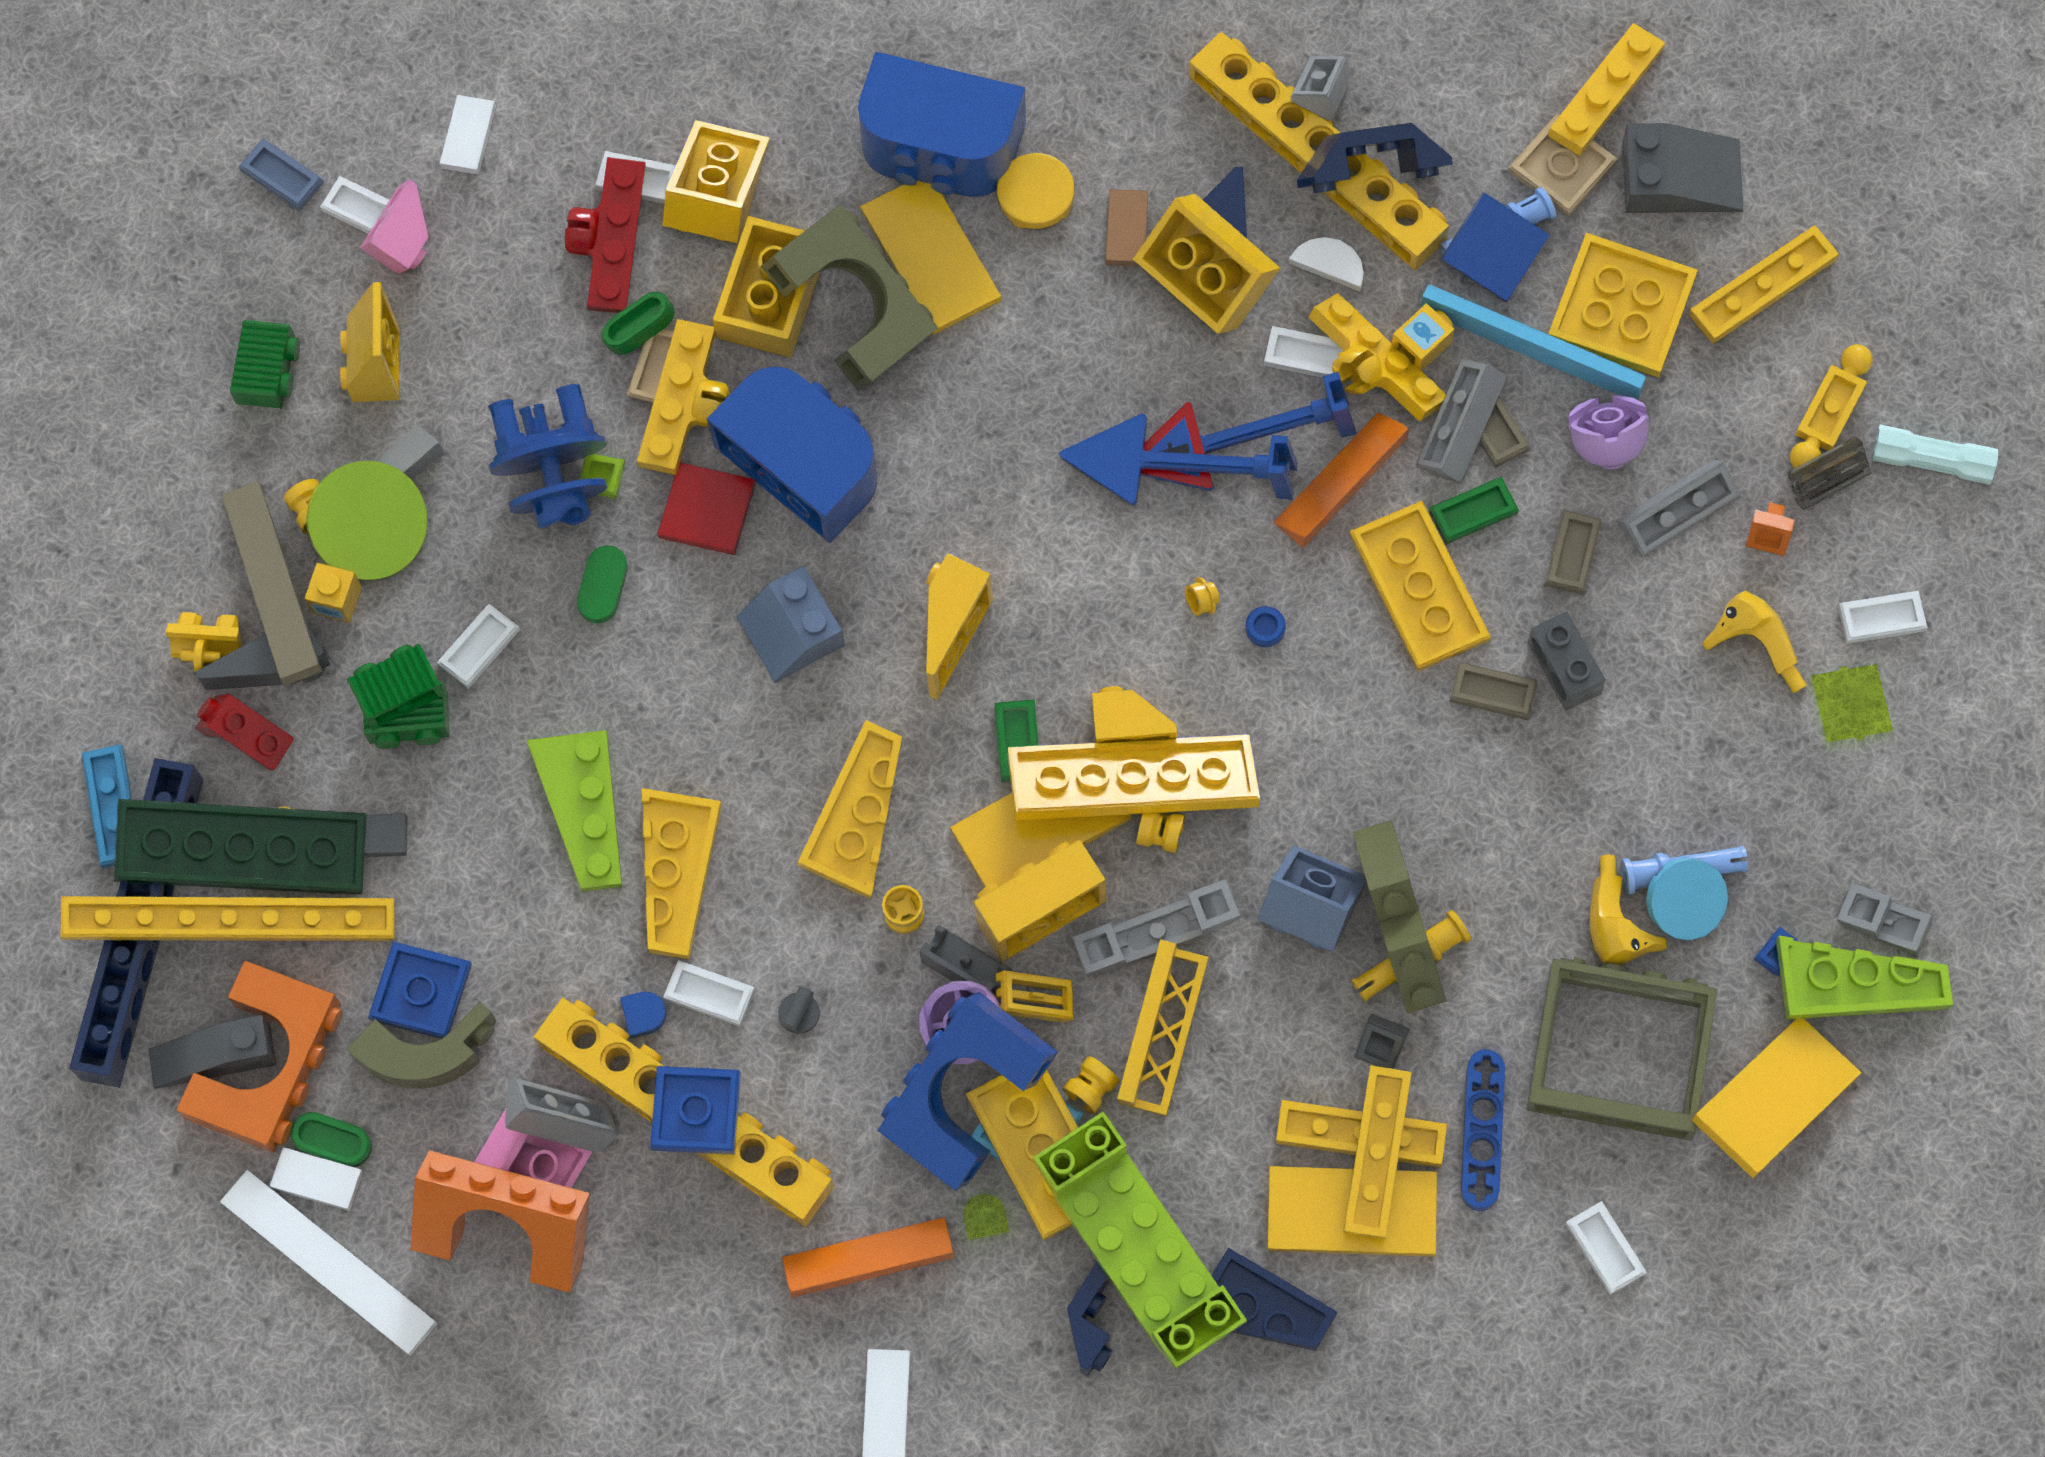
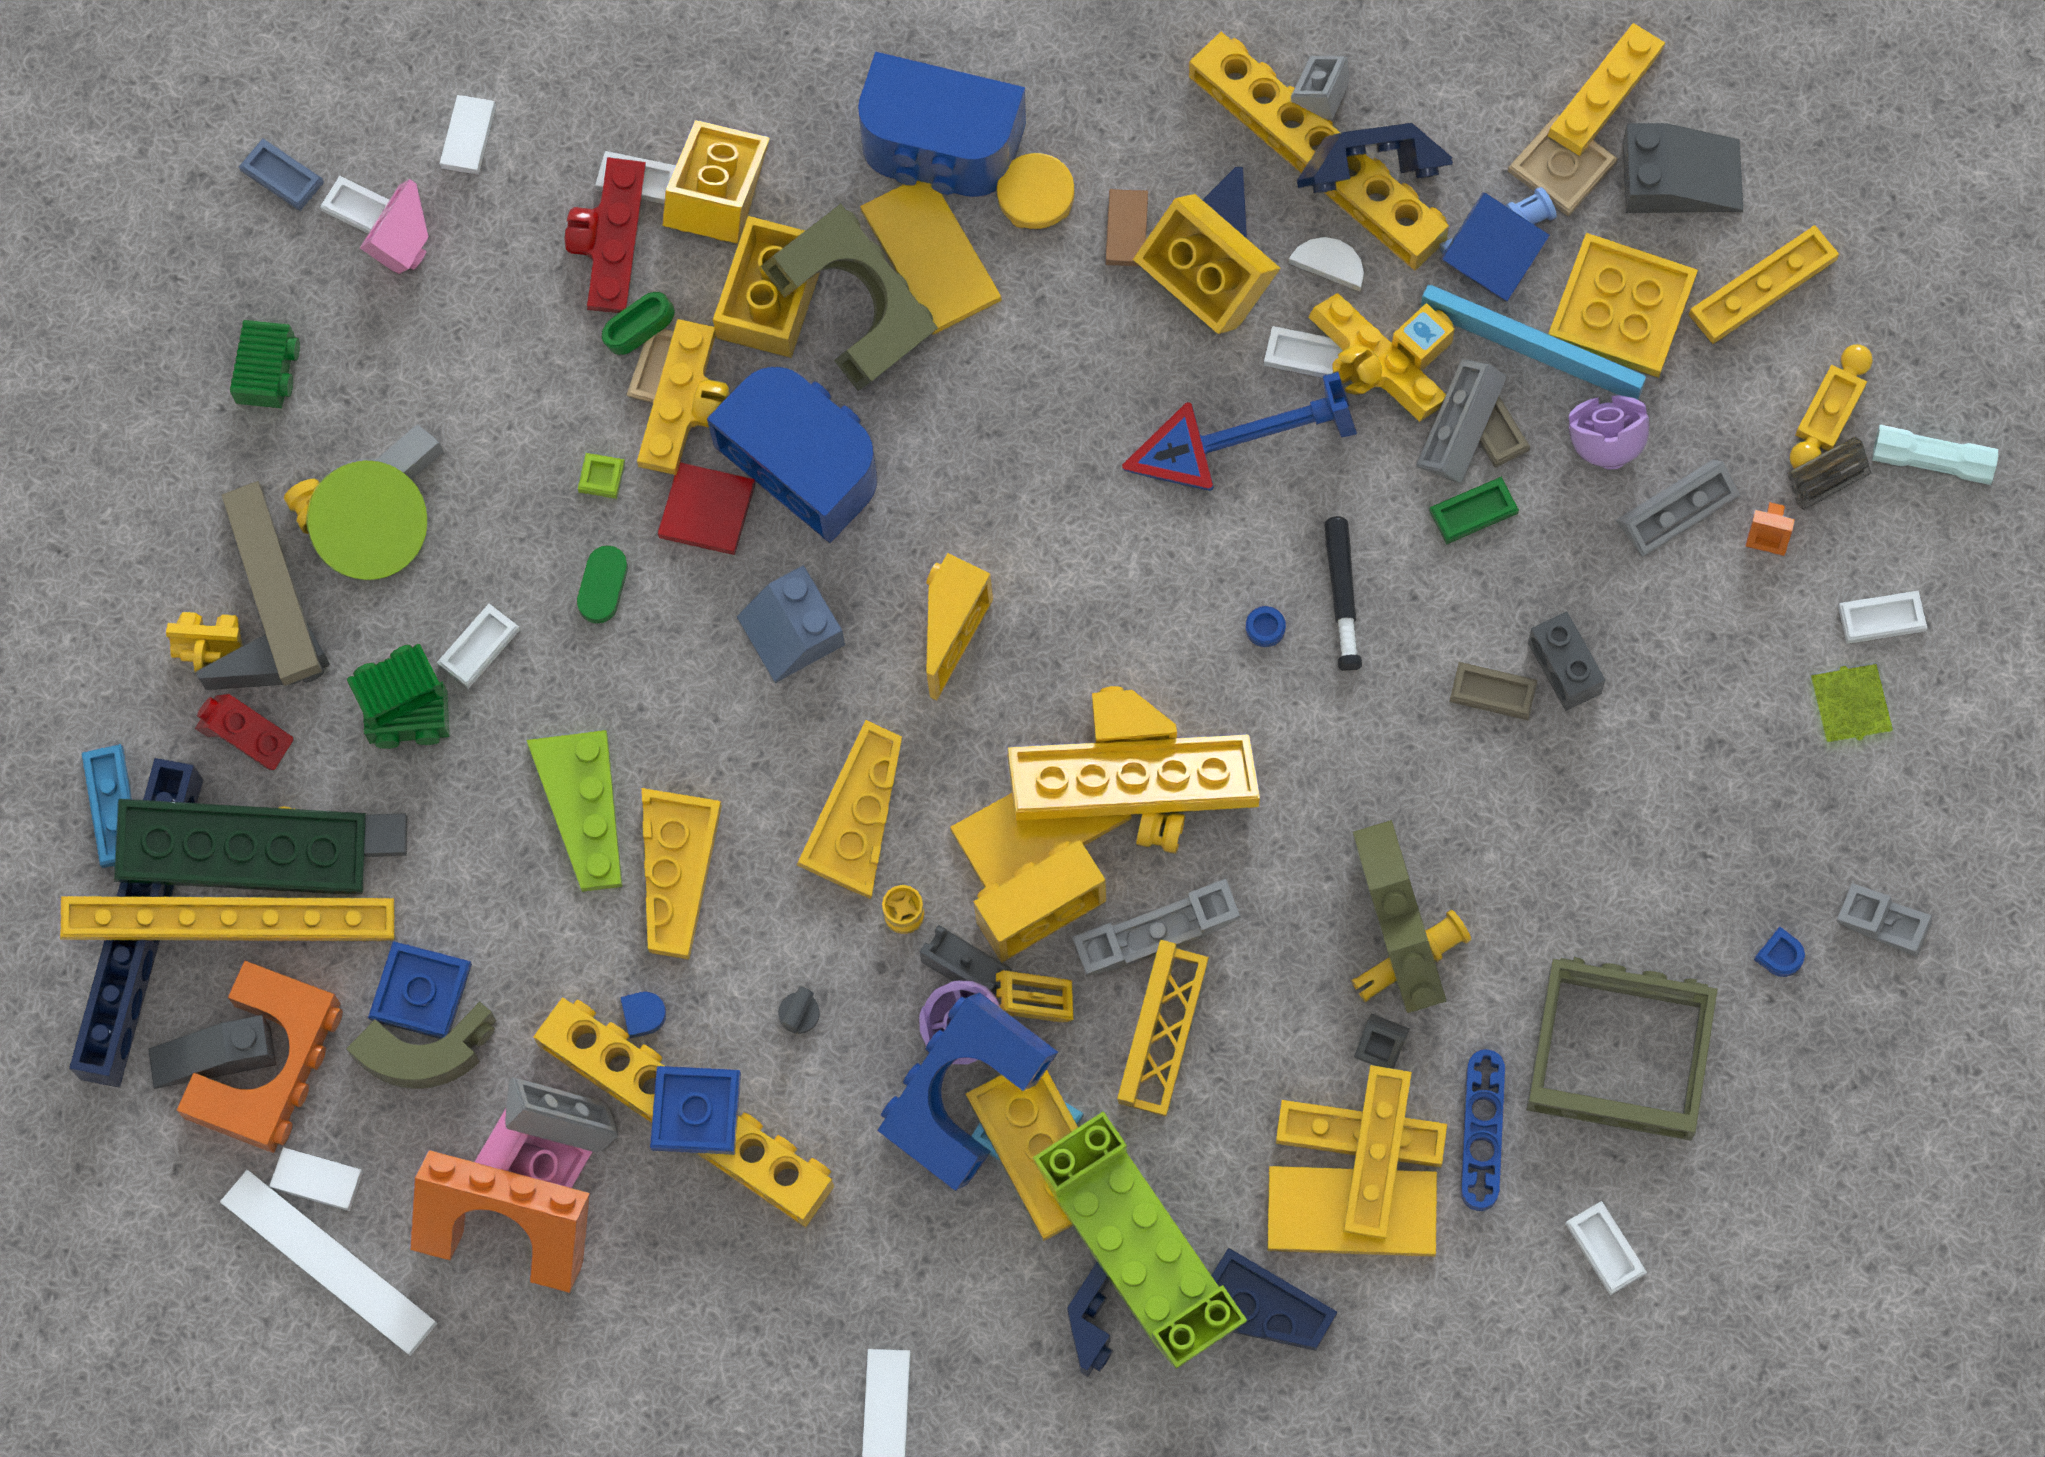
(331, 1139): green tile -> none
(333, 592): yellow brick -> none
(371, 349): yellow slope -> none
(546, 452): blue piece -> none
(709, 993): white tile -> none
(868, 1257): orange slope -> none
(985, 1217): clear neon green tile -> none
(1015, 728): green tile -> none
(1091, 1084): yellow wheel -> none
(1118, 457): blue piece -> none
(1205, 593): yellow plate -> none
(1312, 898): sand blue slope -> none
(1341, 577): none -> black piece
(1342, 478): orange slope -> none
(1420, 585): yellow tile -> none
(1573, 552): dark tan tile -> none
(1612, 935): yellow animal -> none
(1640, 873): light blue pin -> none
(1687, 898): medium azure tile -> none
(1754, 617): yellow animal -> none
(1776, 1096): yellow tile -> none
(1846, 982): lime wing -> none

